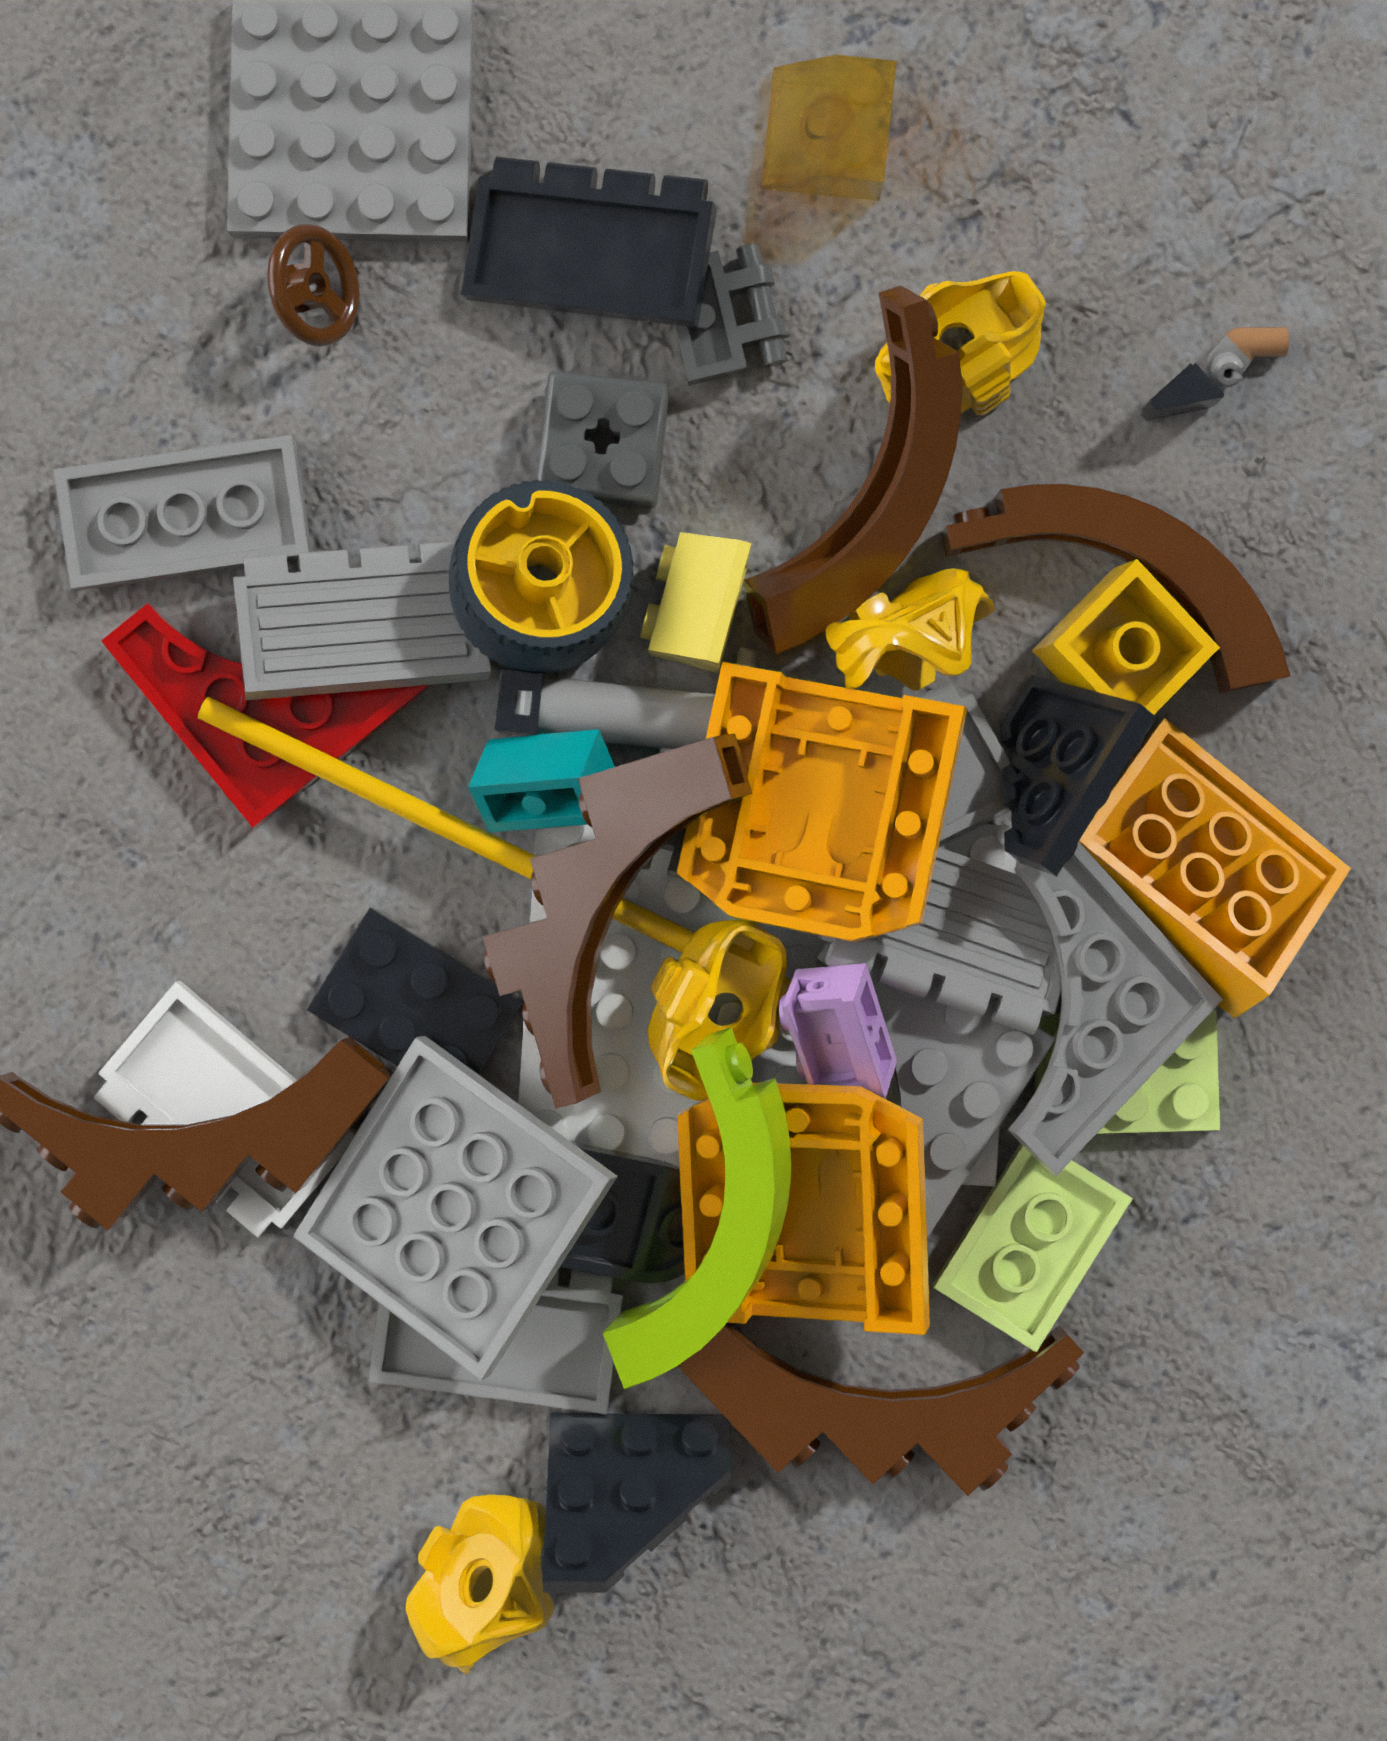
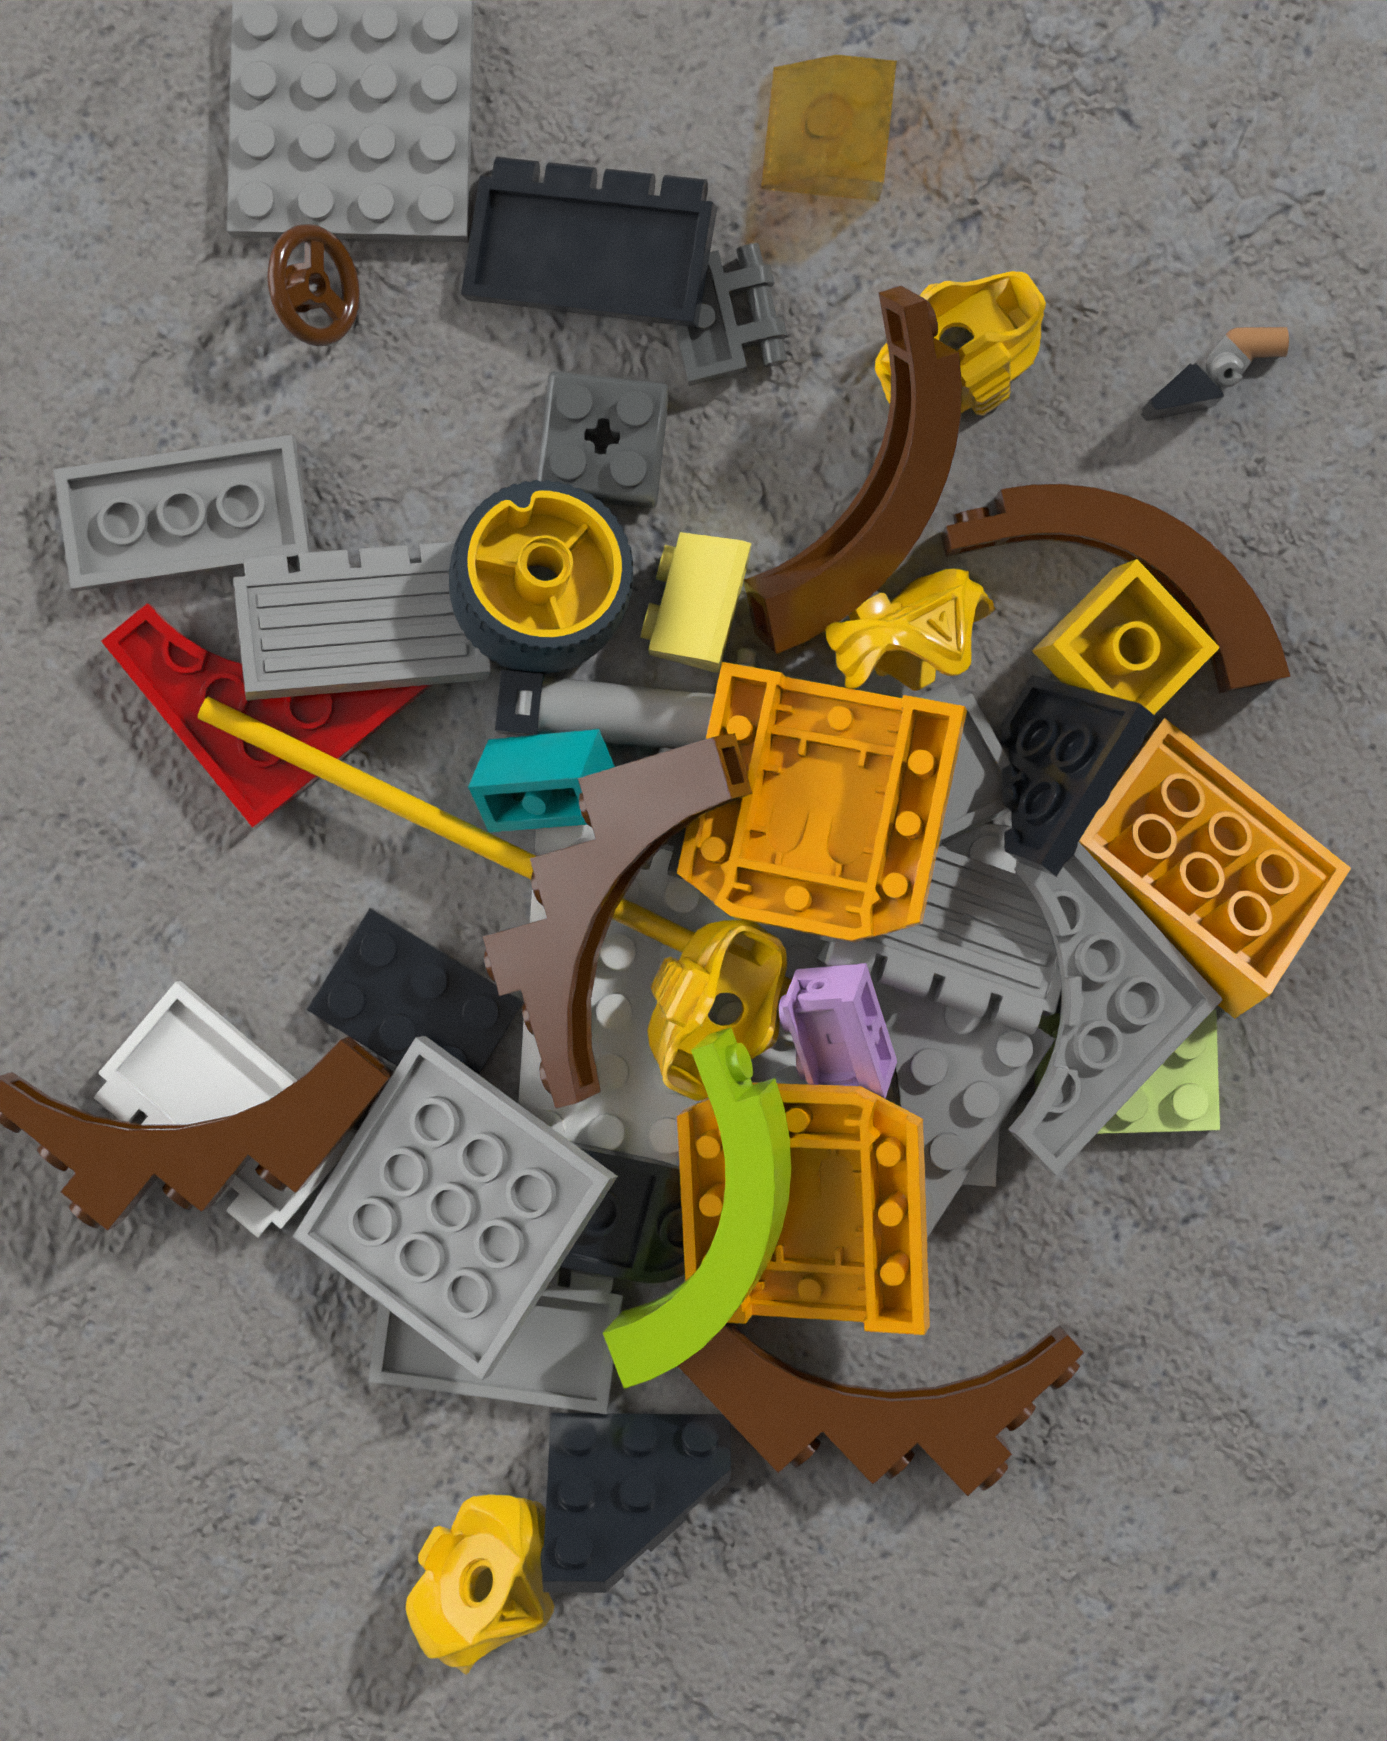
(1031, 1246): yellowish green plate -> none

